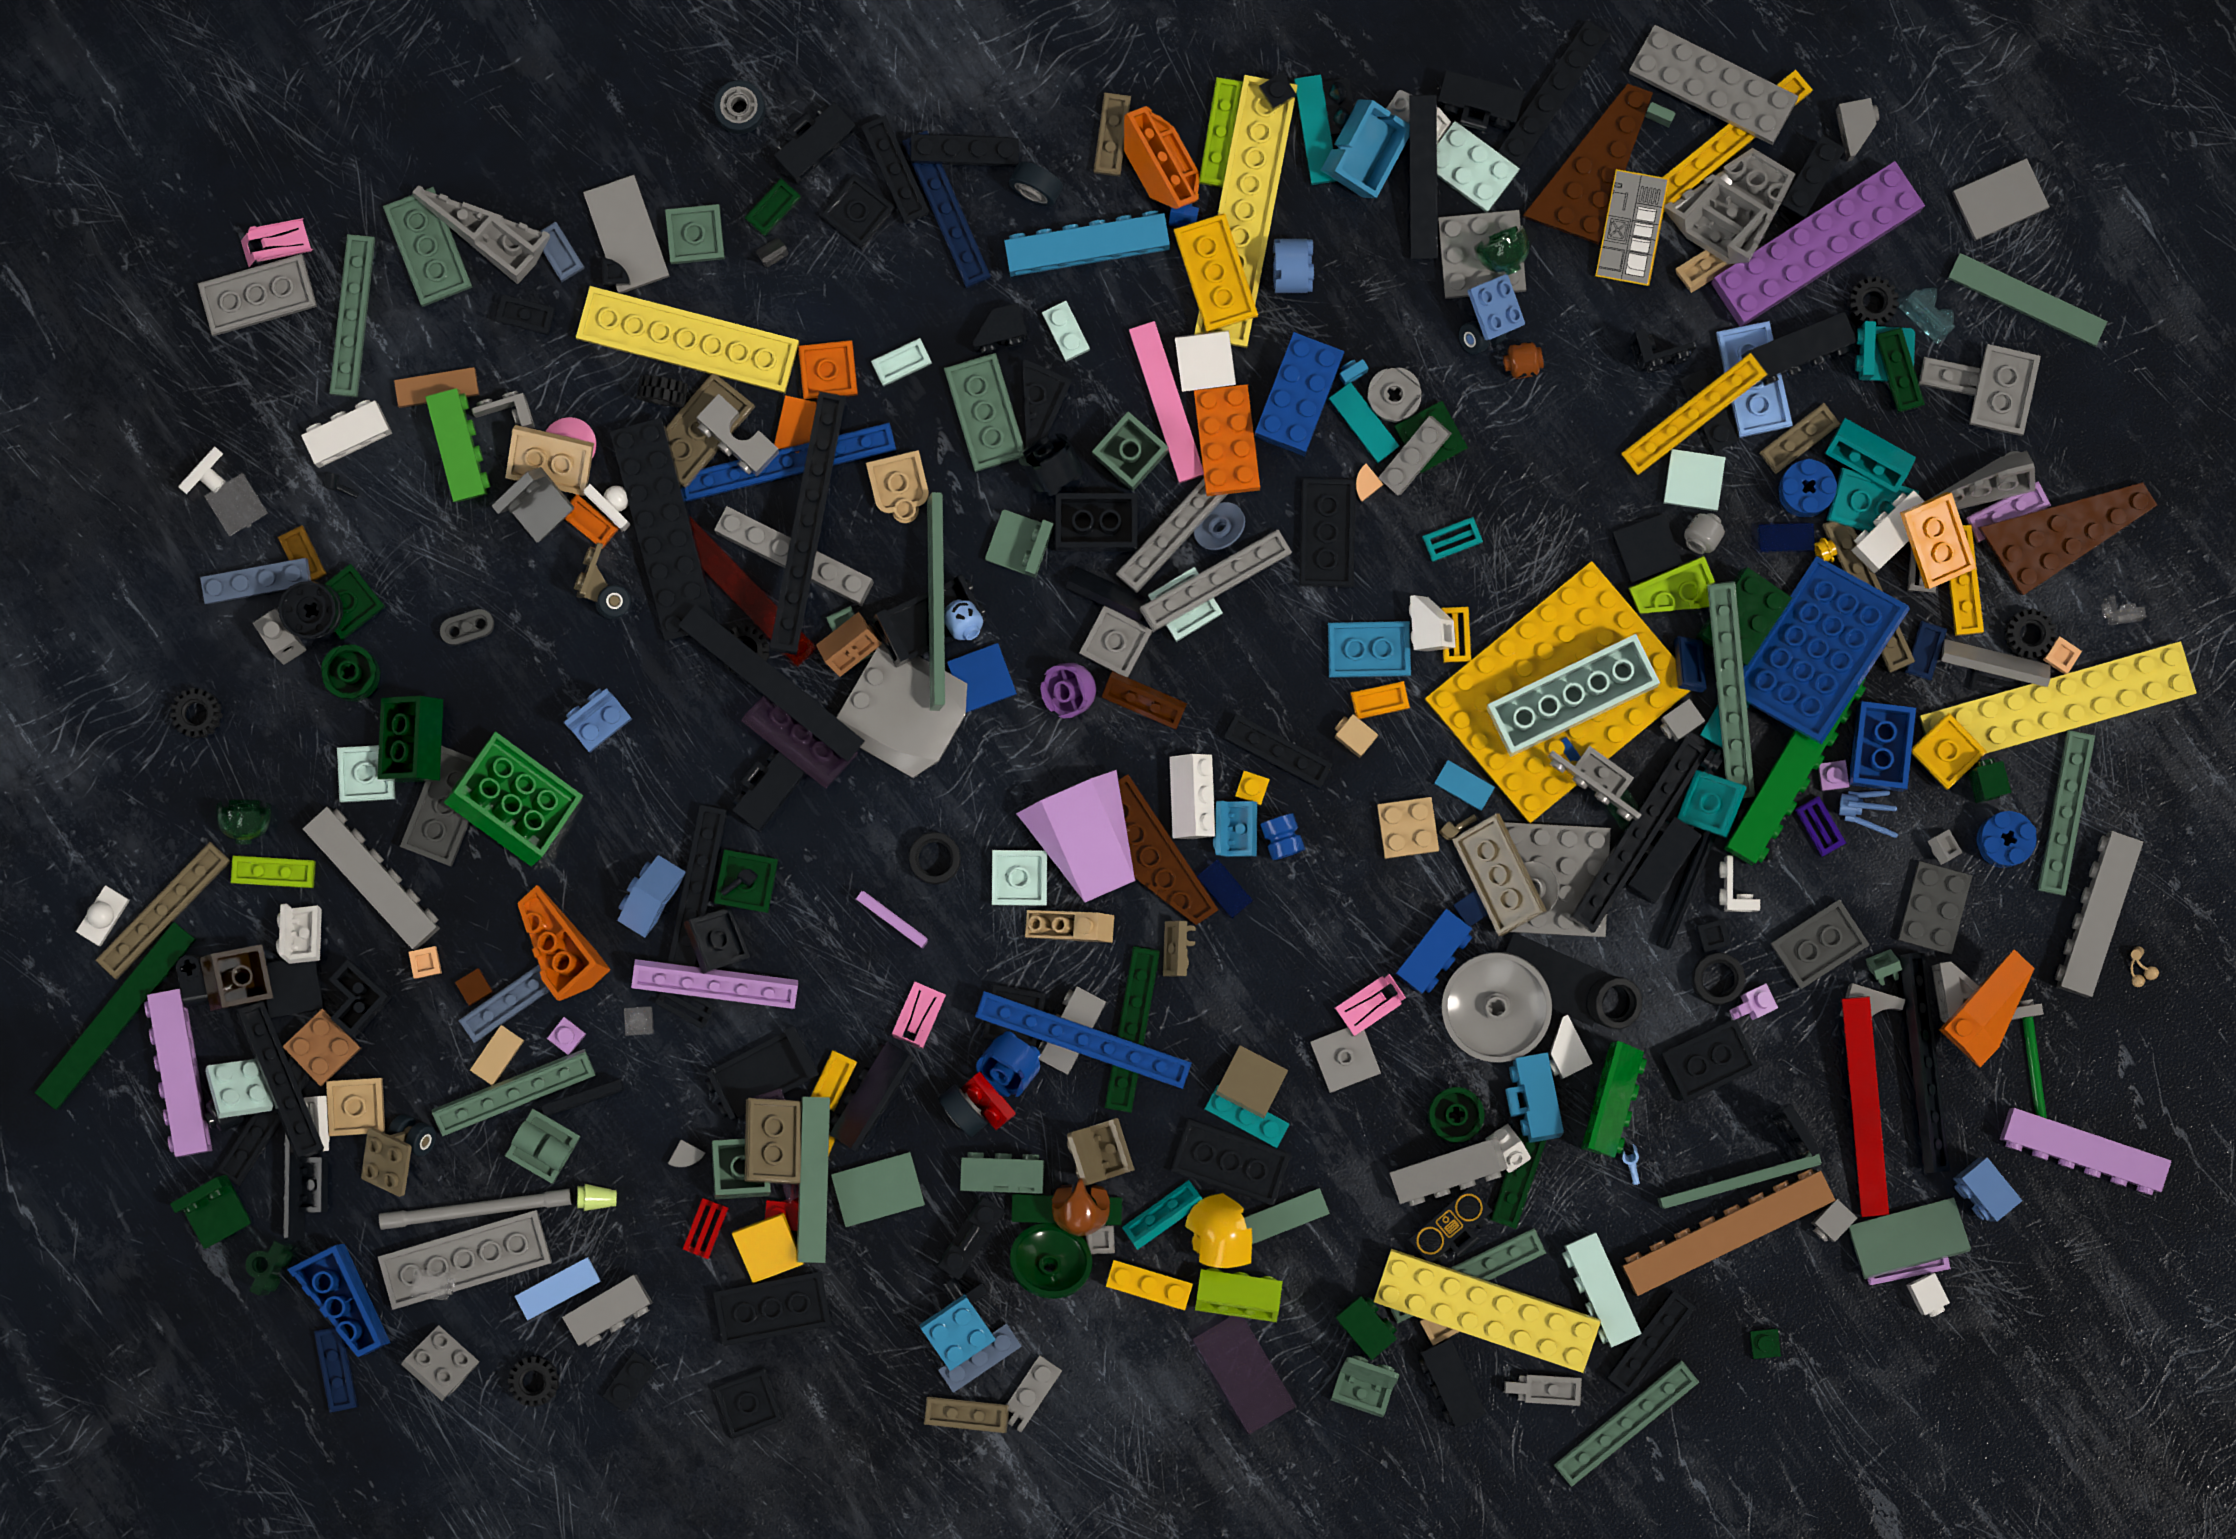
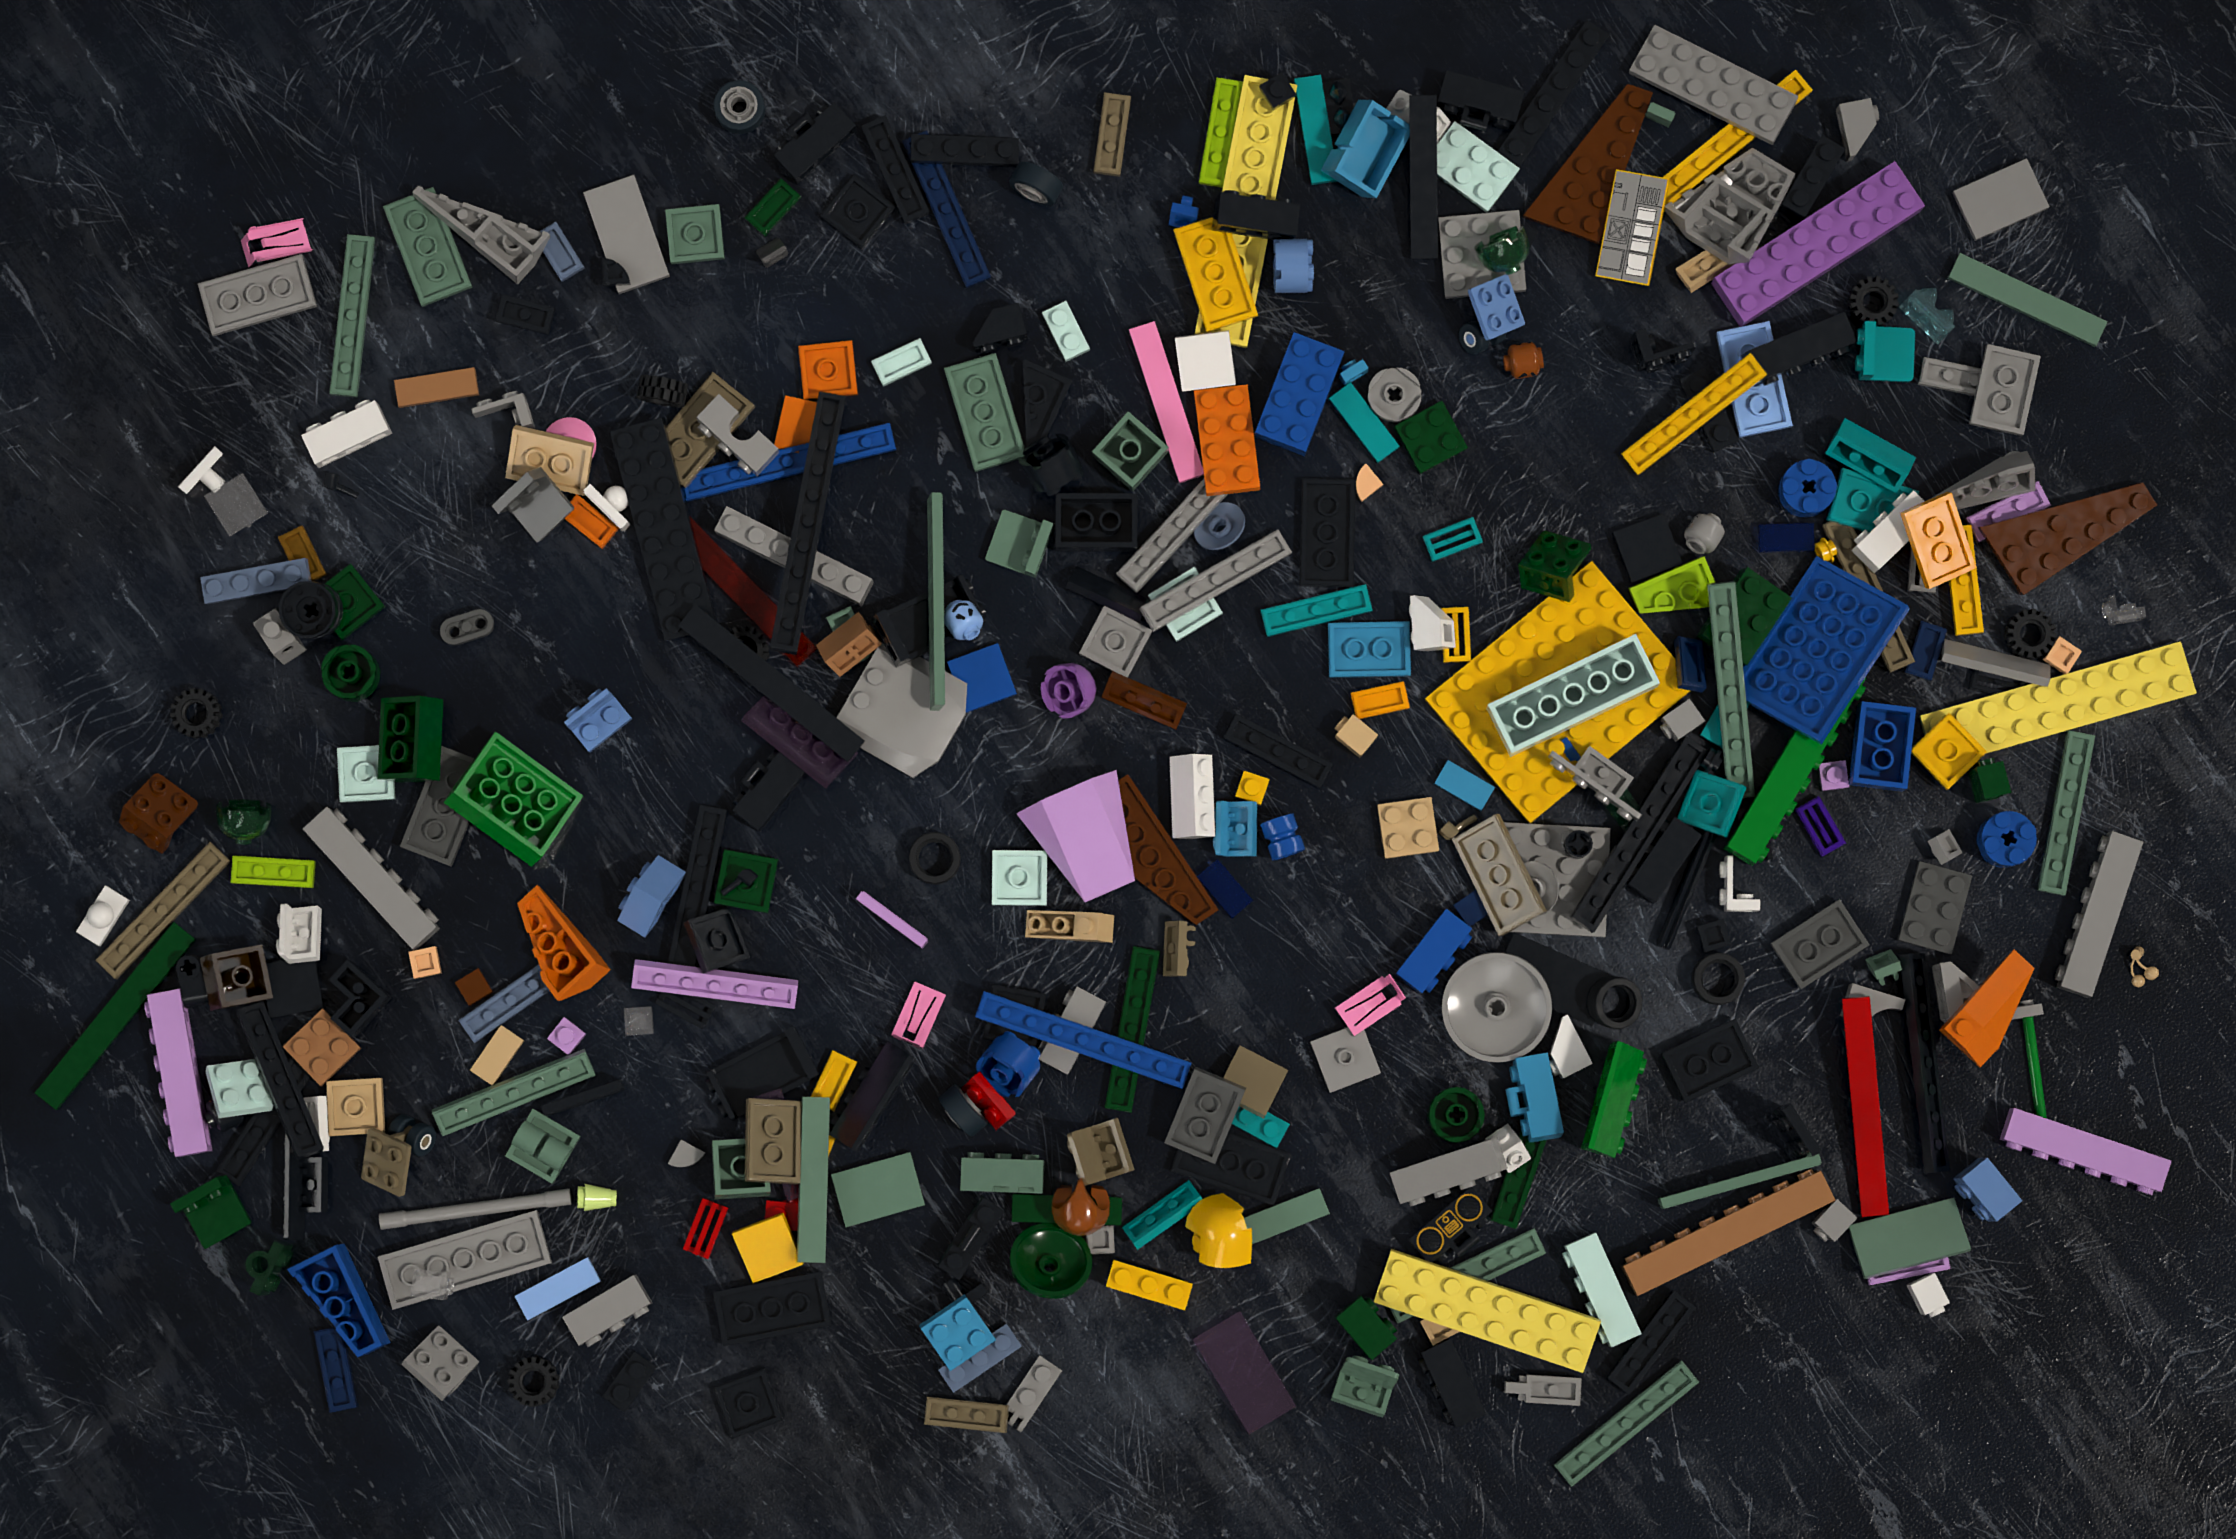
(157, 812): none -> reddish brown bracket
(456, 445): bright green brick -> none
(610, 600): plate -> none
(687, 339): light yellow plate -> none
(899, 485): tan plate -> none
(1087, 244): dark azure brick -> none
(1160, 159): orange wedge -> none
(1205, 1115): none -> dark grey plate
(1238, 1295): lime brick -> none
(1255, 216): none -> black brick
(1316, 610): none -> teal tile
(1414, 455): light grey plate -> none
(1551, 564): none -> dark green bracket
(1580, 841): none -> black wheel
(1631, 1161): light blue hand -> none
(1694, 480): light aqua tile -> none
(1756, 1003): lavender plate -> none
(1765, 1343): dark green plate -> none
(1799, 438): dark tan tile -> none
(1851, 806): medium blue plant -> none
(1899, 370): dark green tile -> none

